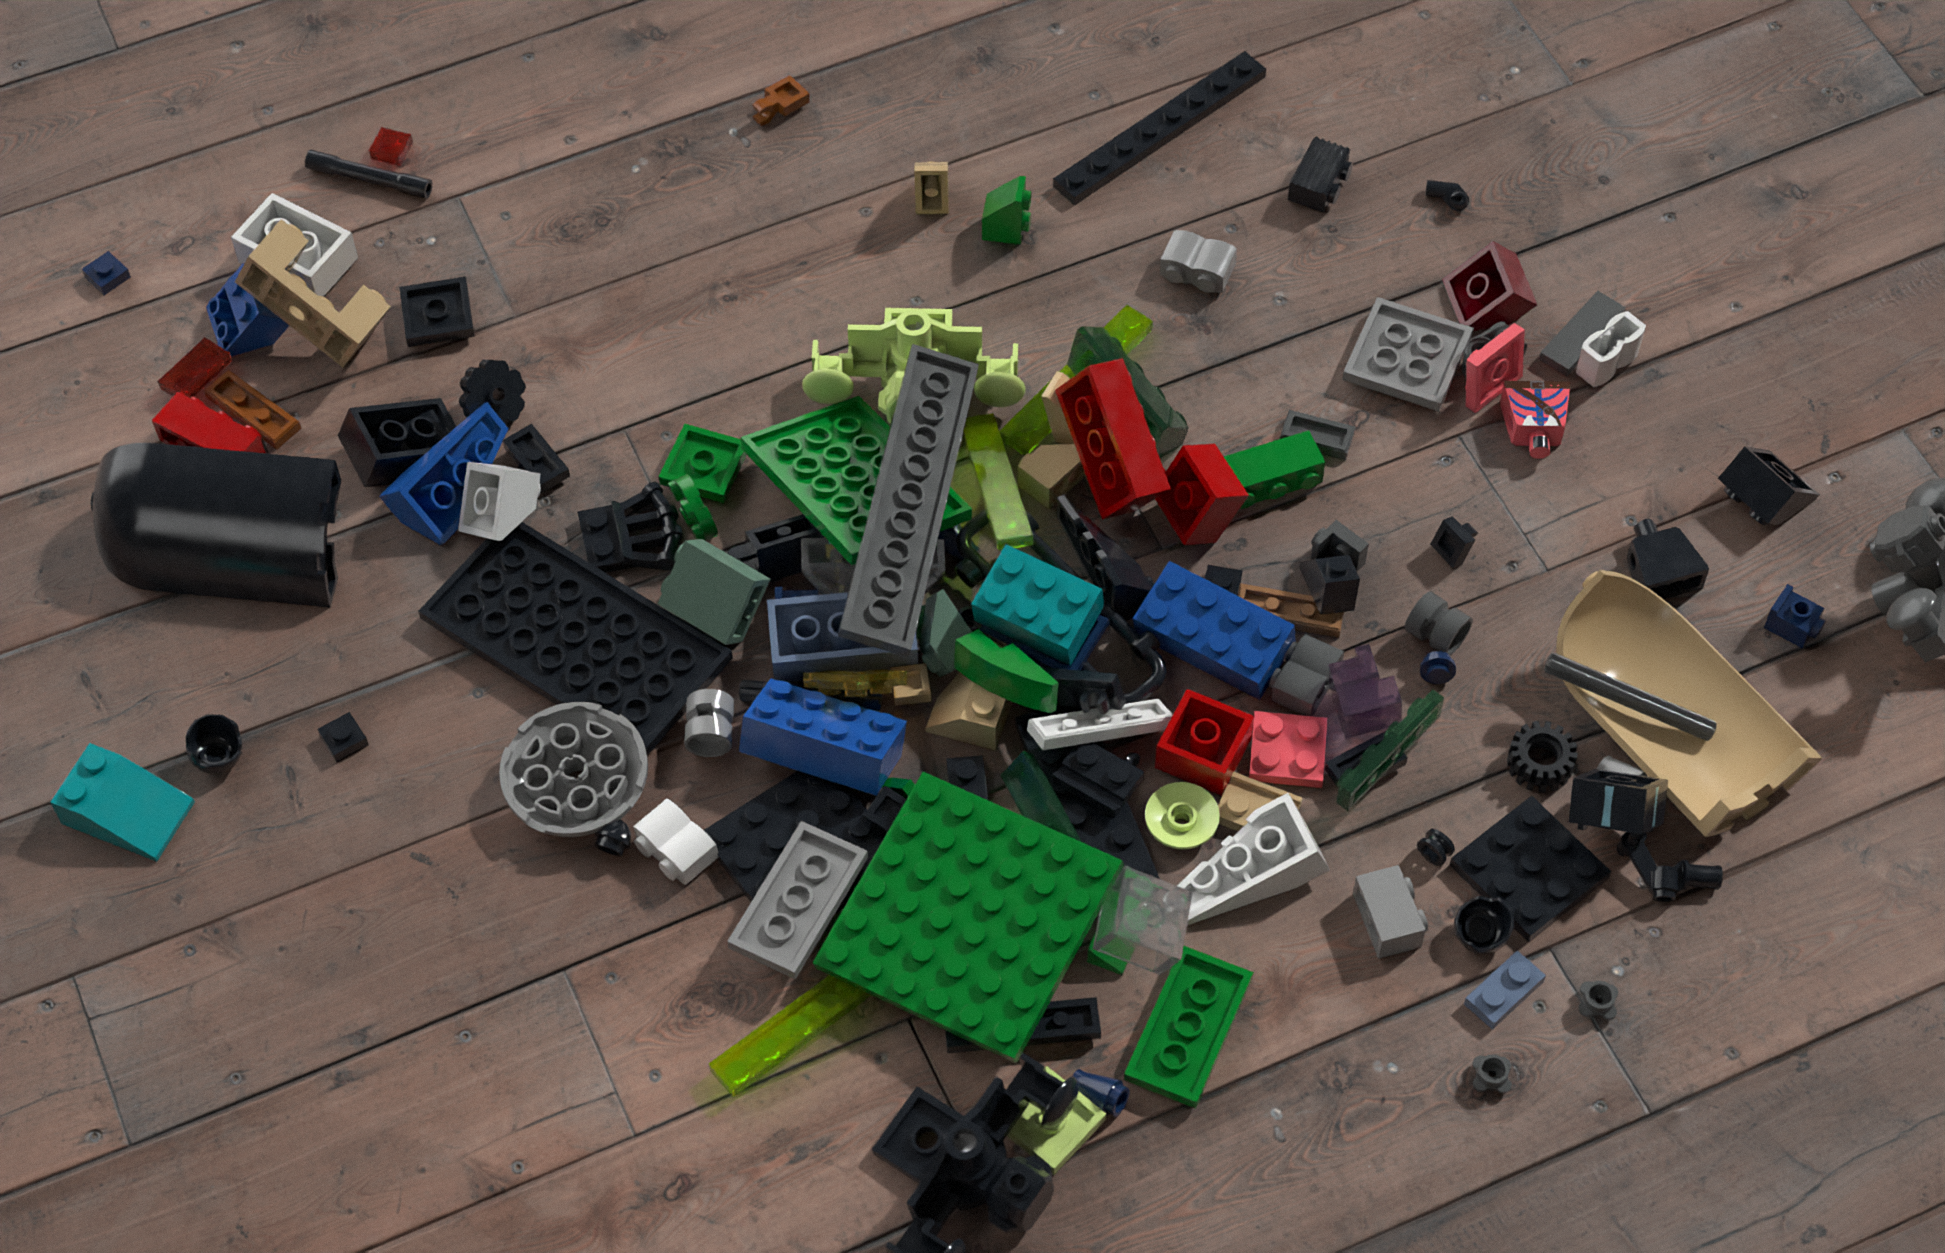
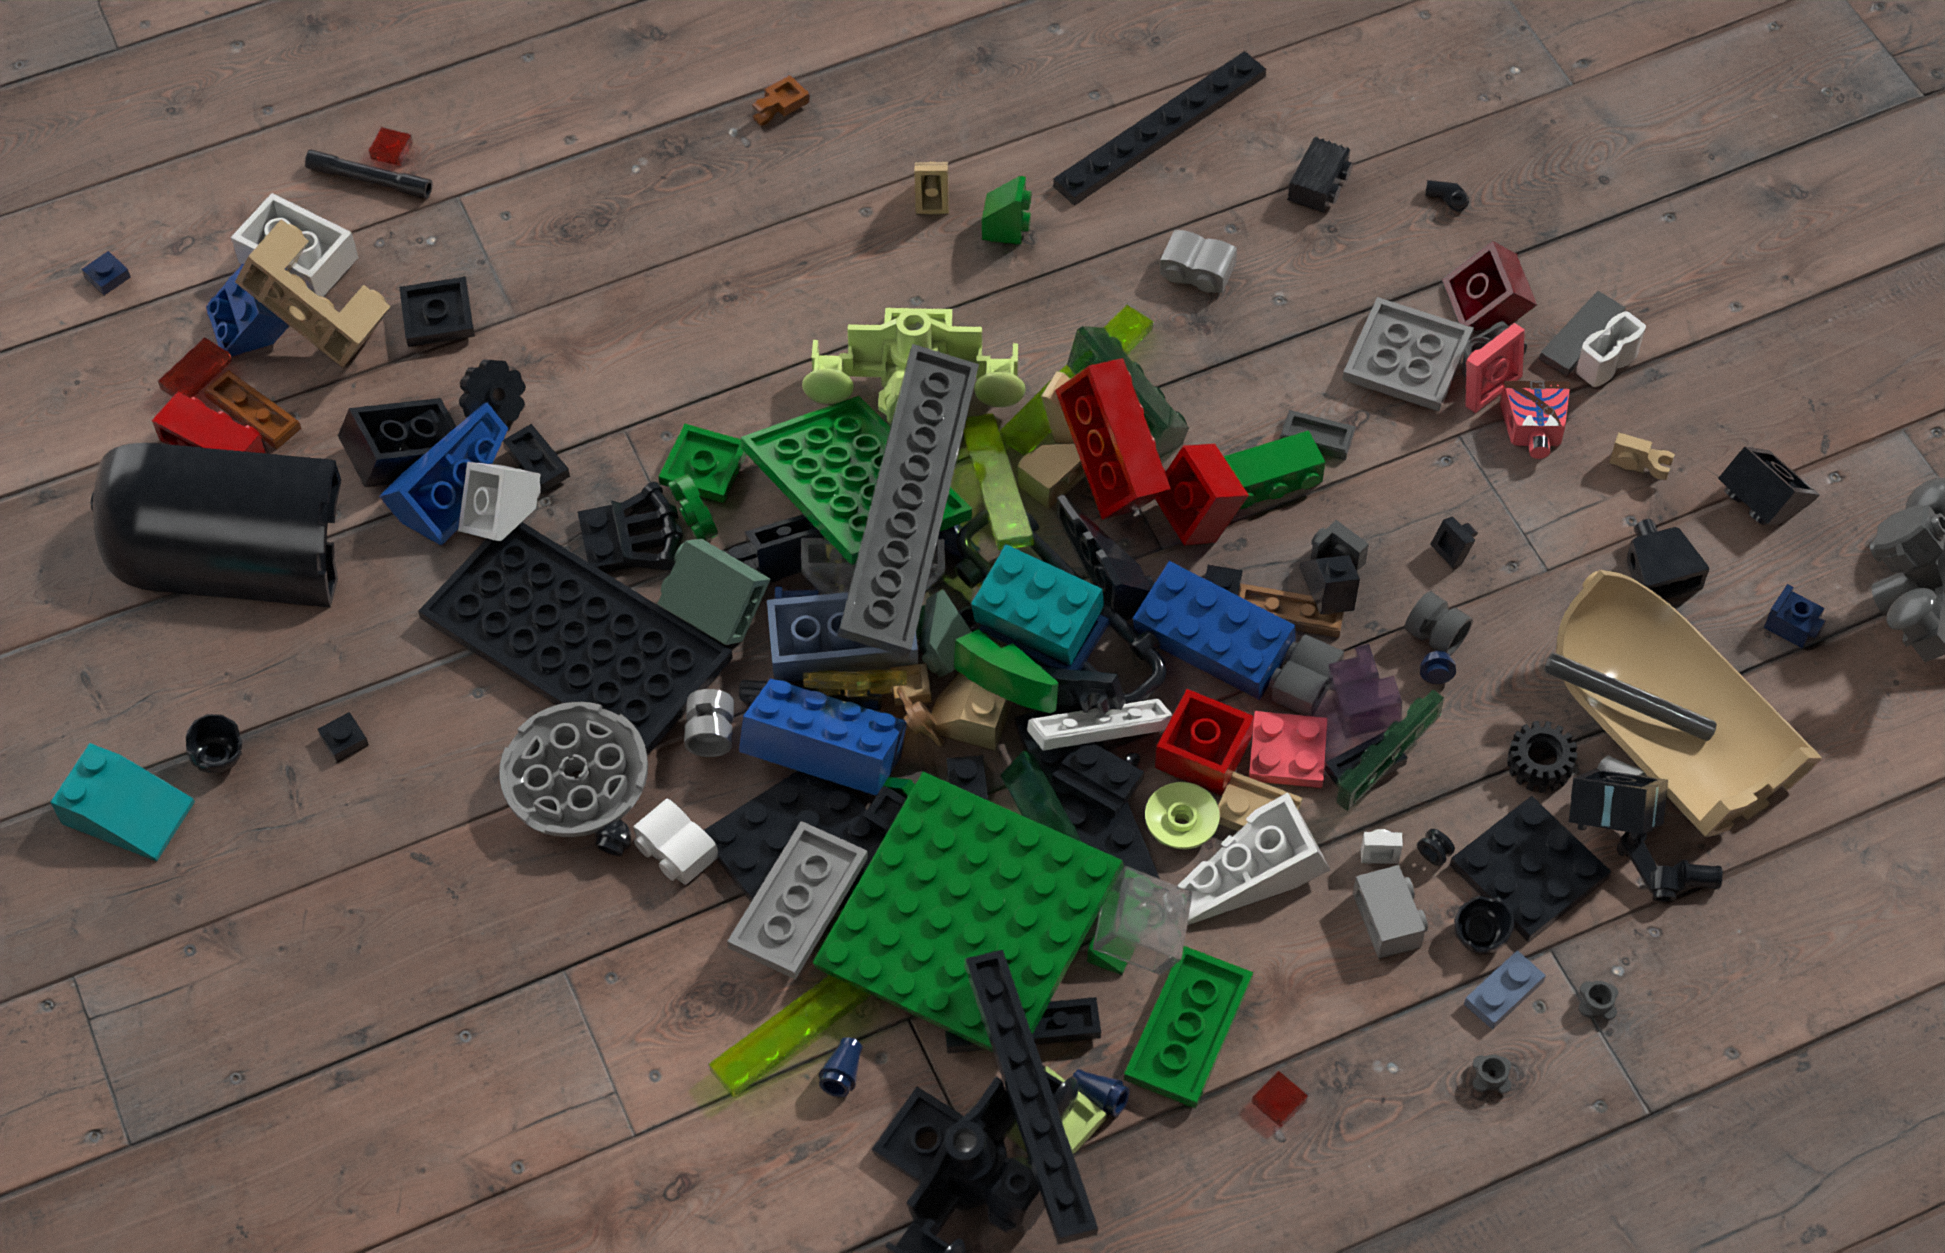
(841, 1069): none -> dark blue cone
(919, 718): none -> medium nougat plate
(1031, 1098): none -> black plate
(1280, 1099): none -> clear red plate
(1381, 847): none -> white plate
(1636, 454): none -> tan plate

